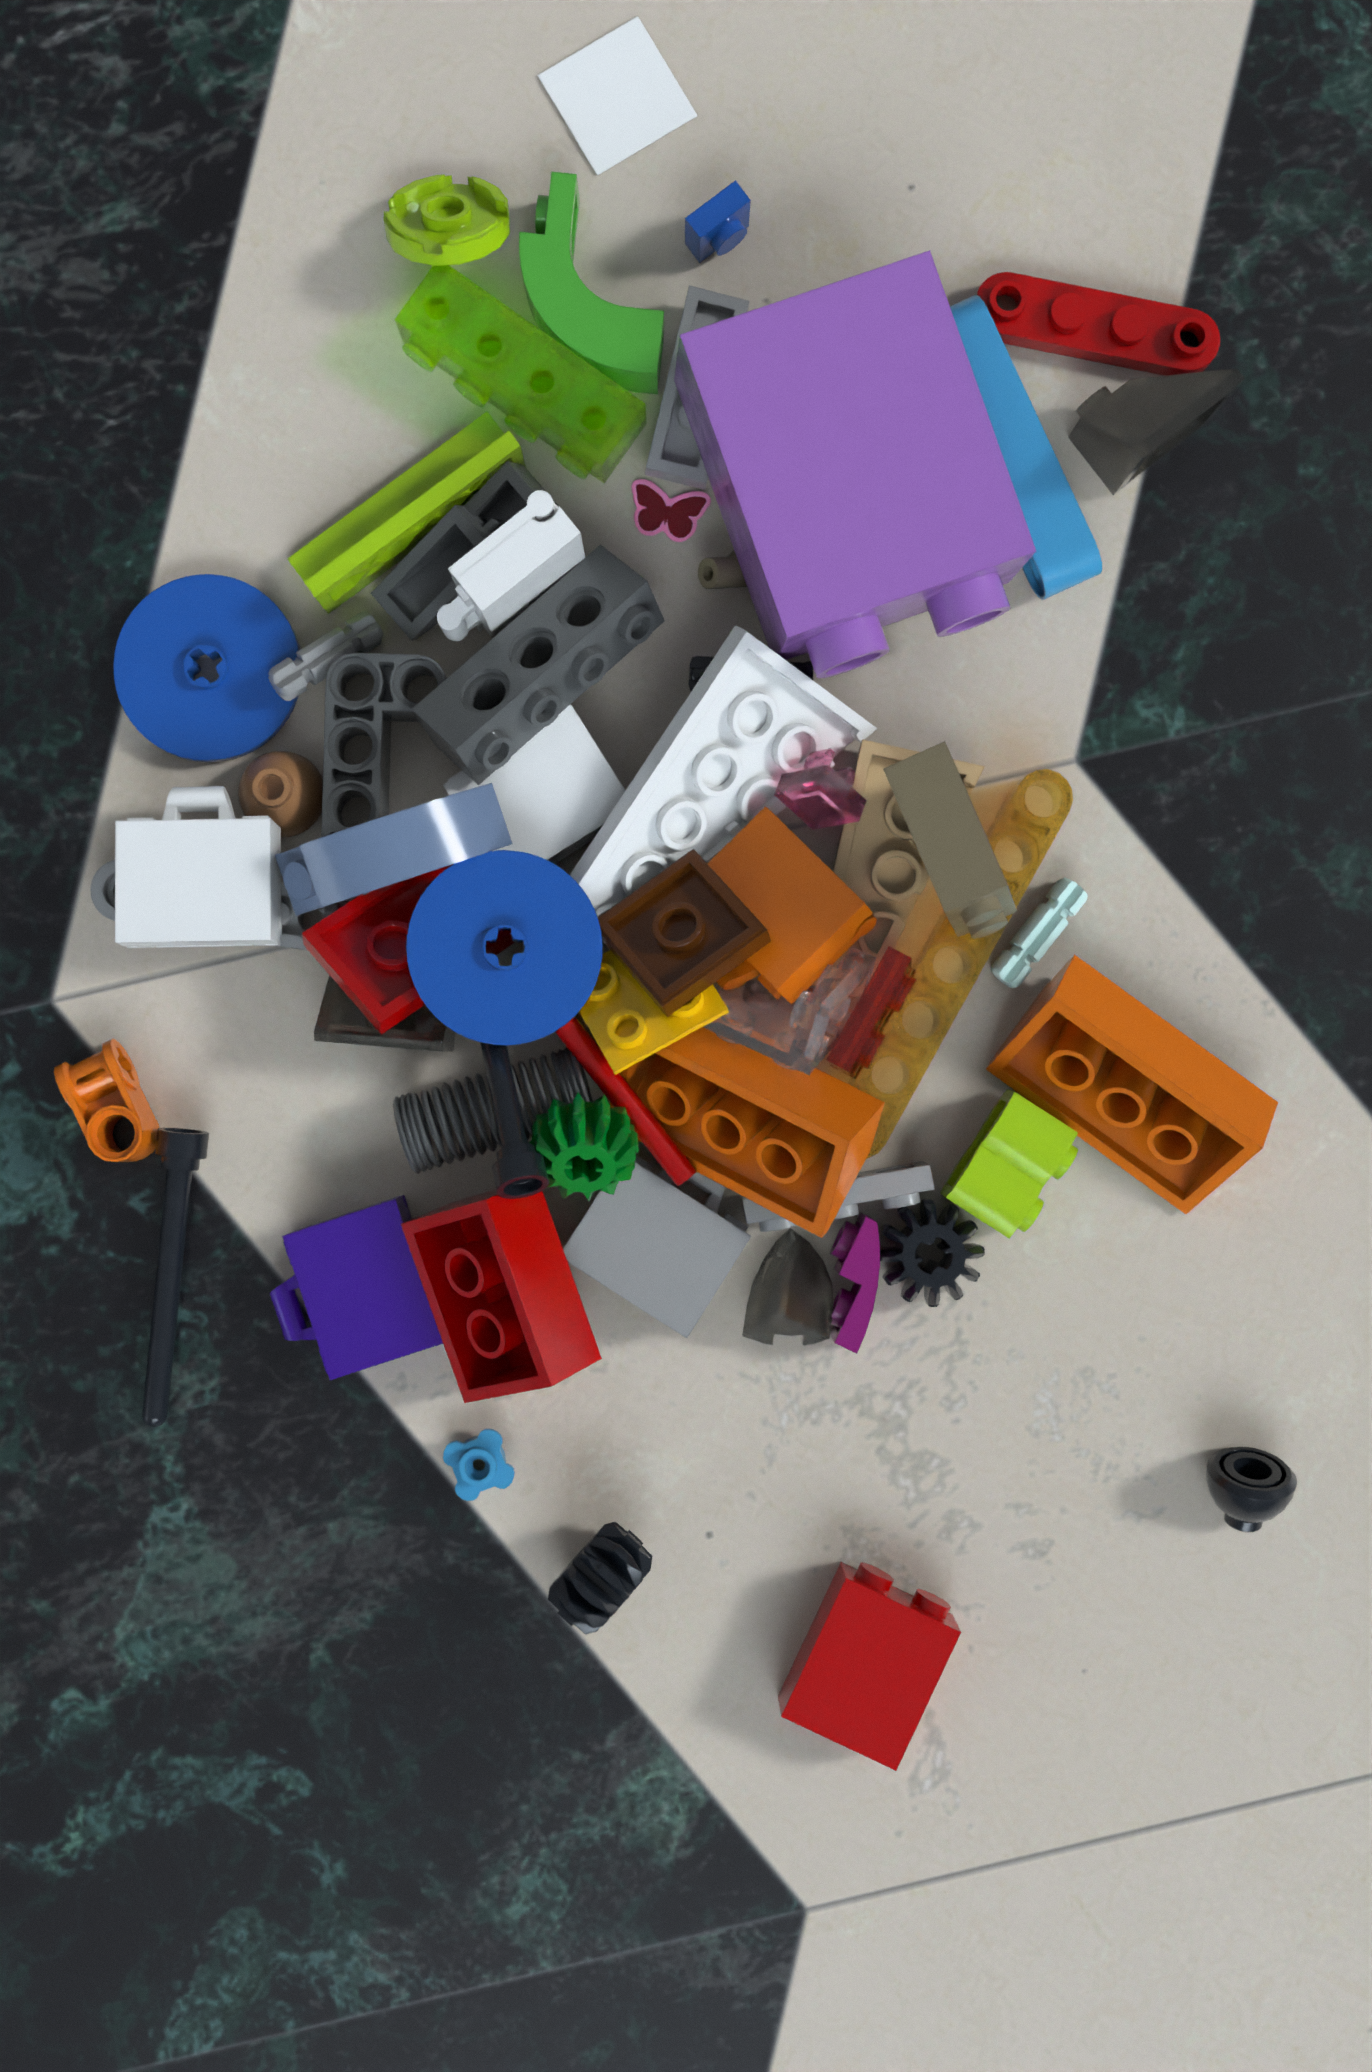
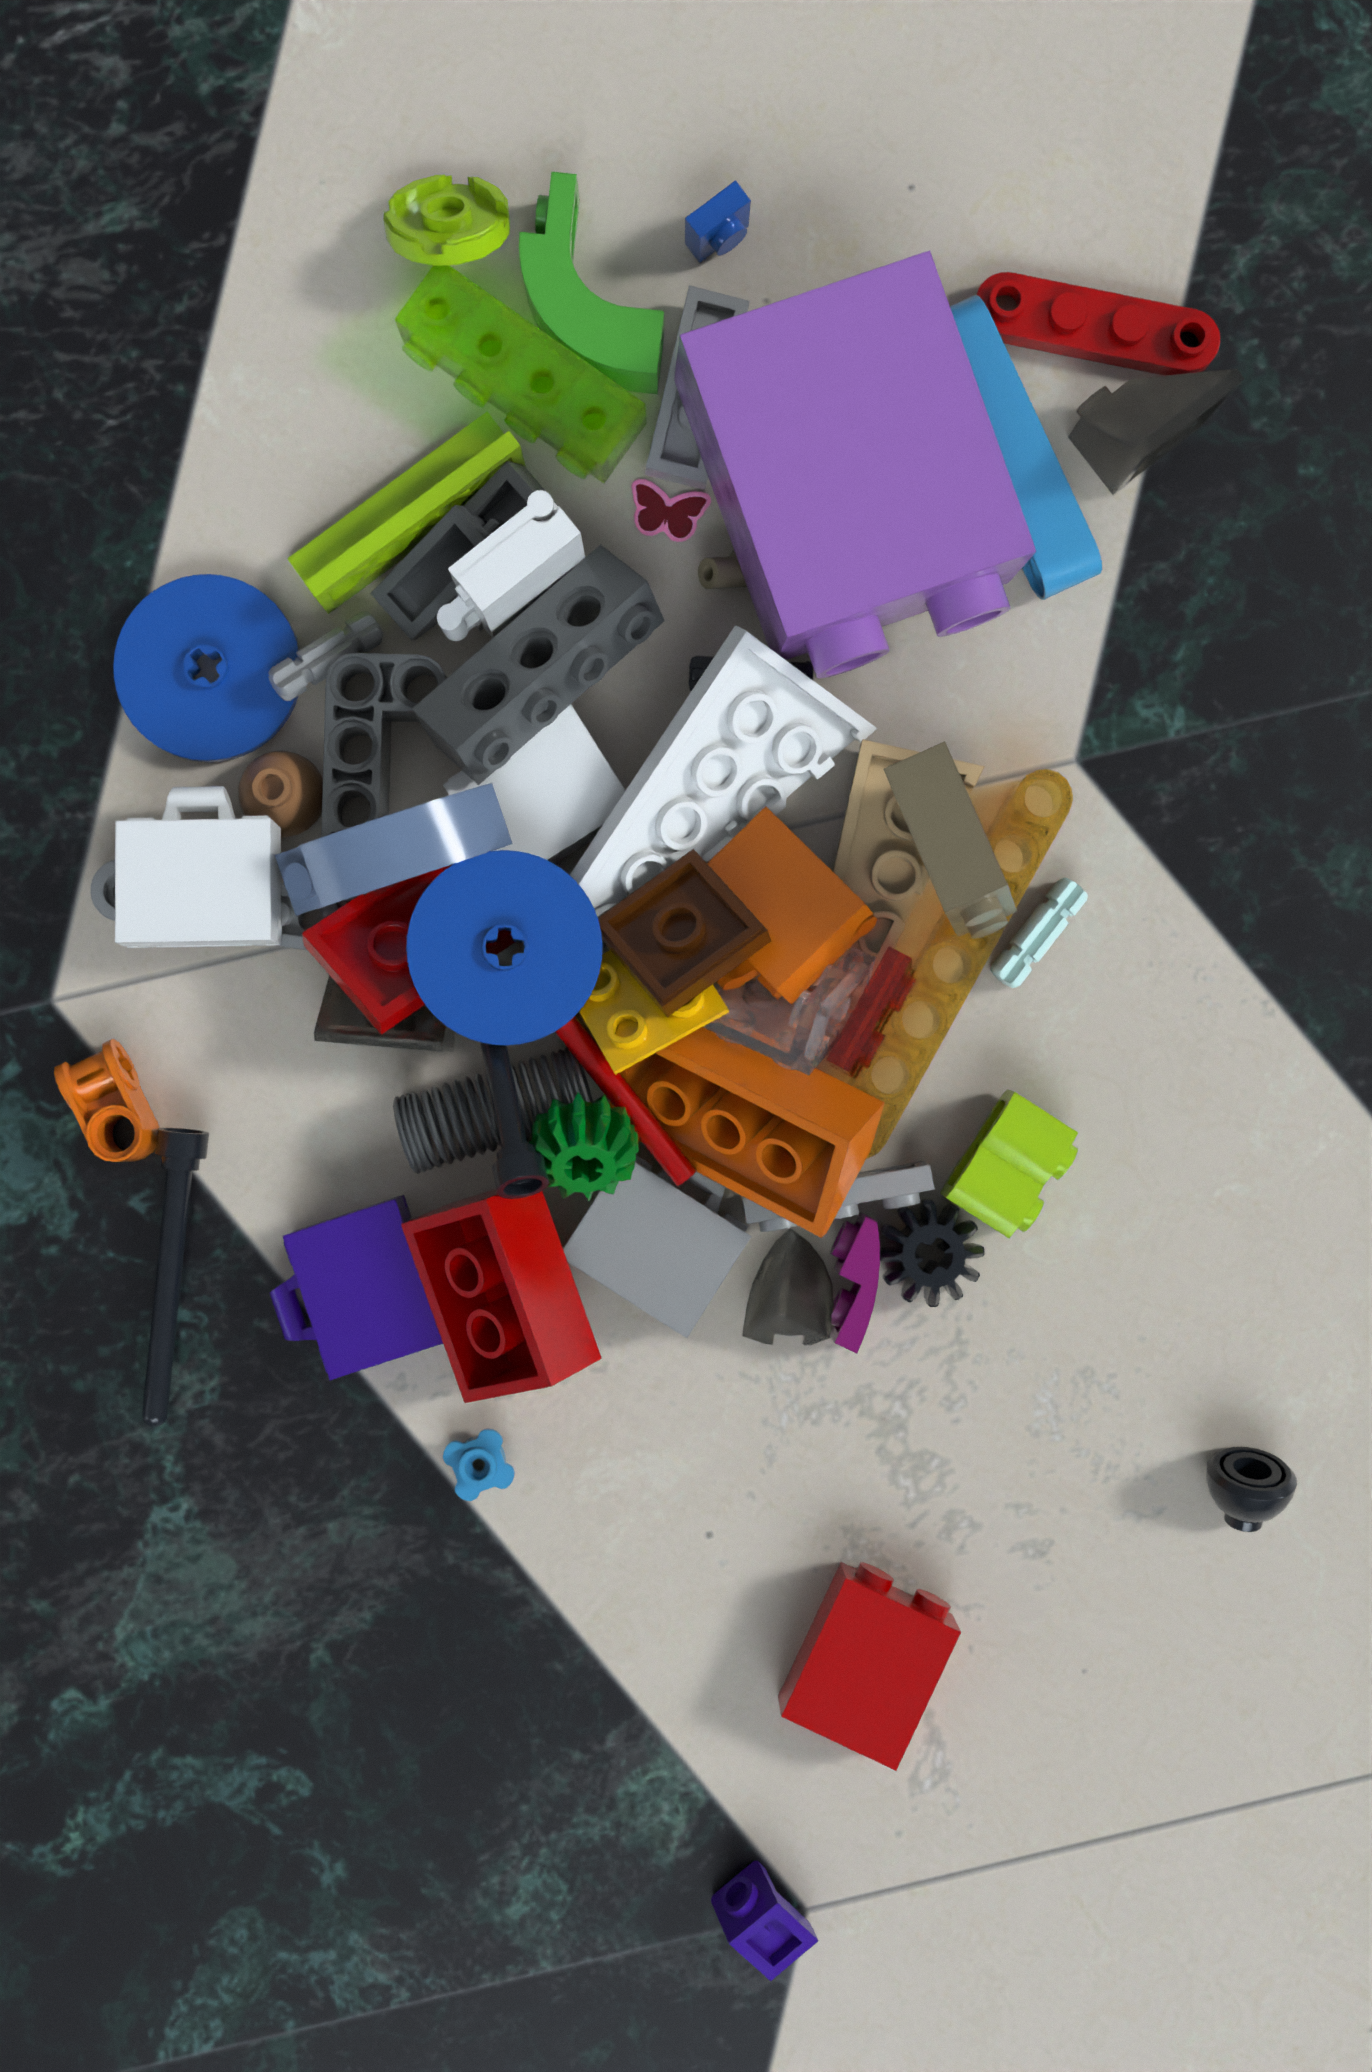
(600, 1578): black gear -> none
(617, 95): white sticker -> none
(762, 1922): none -> dark purple bracket
(821, 794): clear pink tile -> none
(1134, 1086): orange slope -> none

